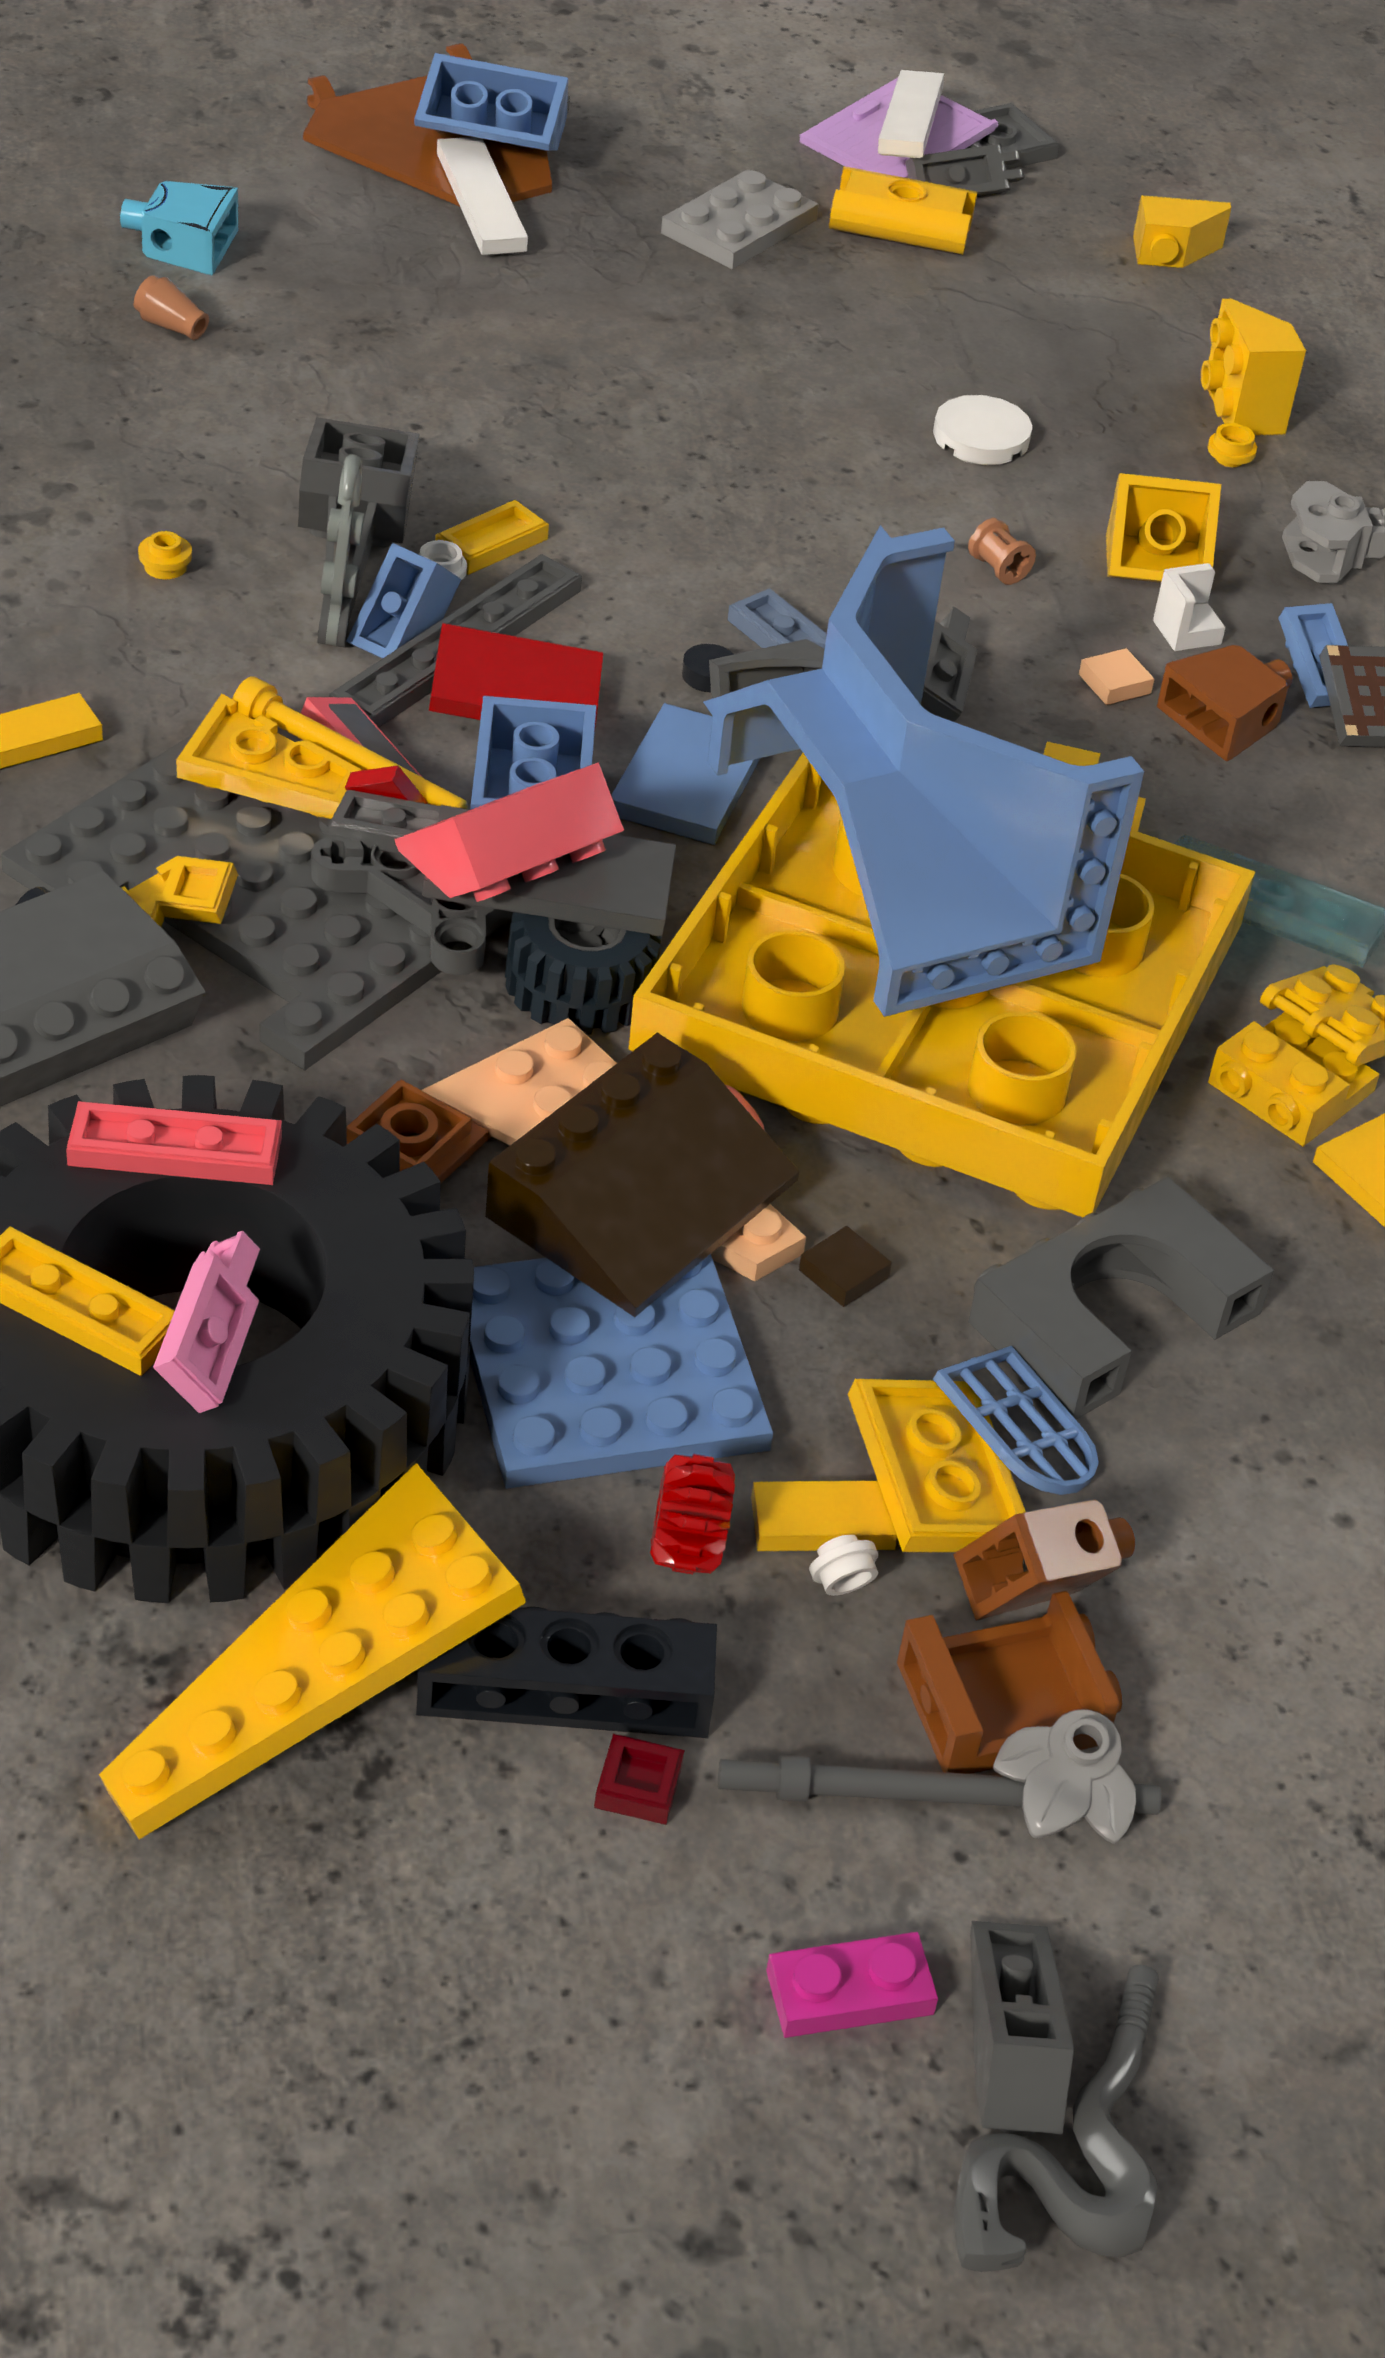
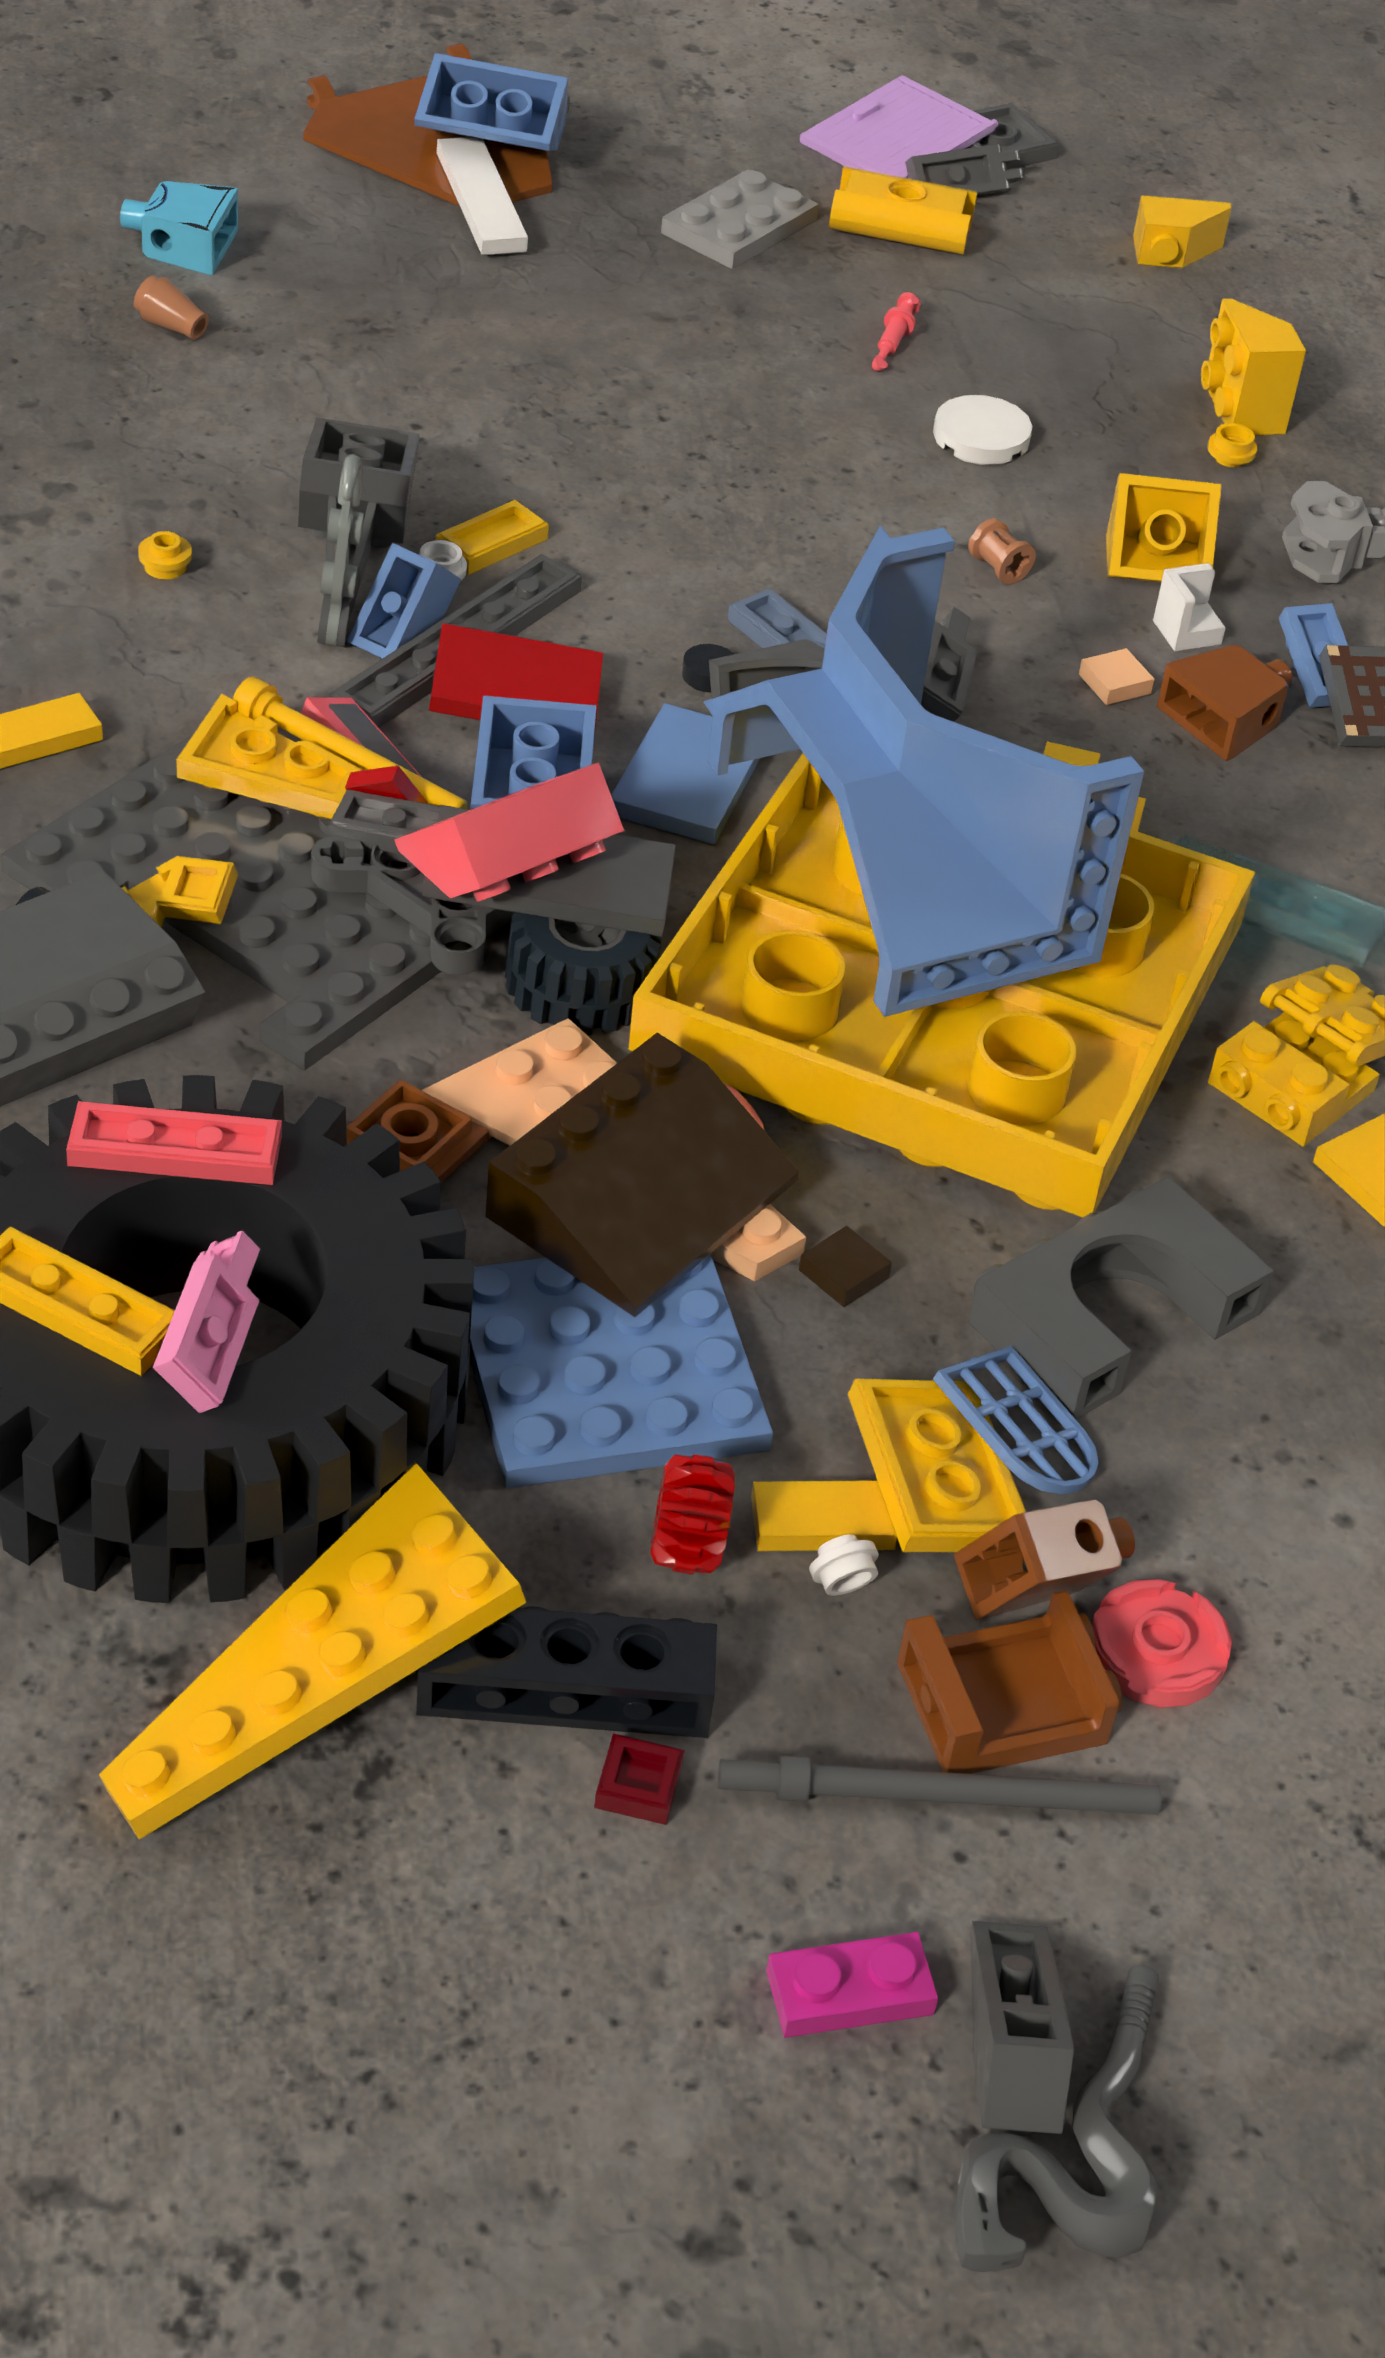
(898, 324): none -> coral piece
(910, 114): white tile -> none
(1066, 1782): light grey plate -> none
(1161, 1642): none -> coral tile

